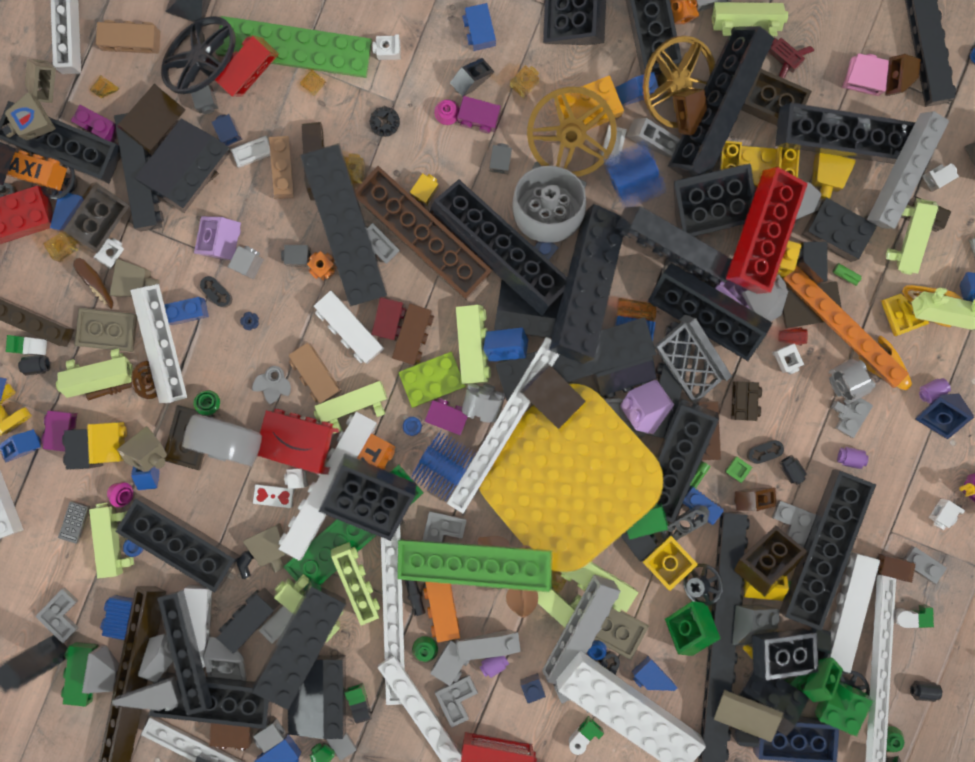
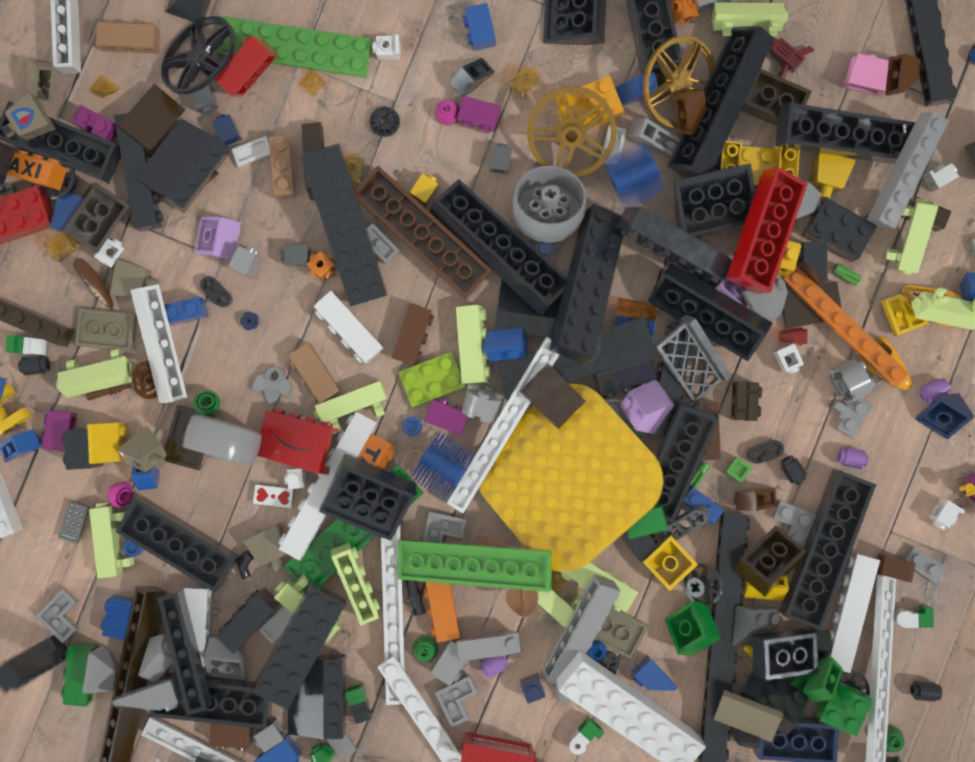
(388, 319): dark red brick -> none

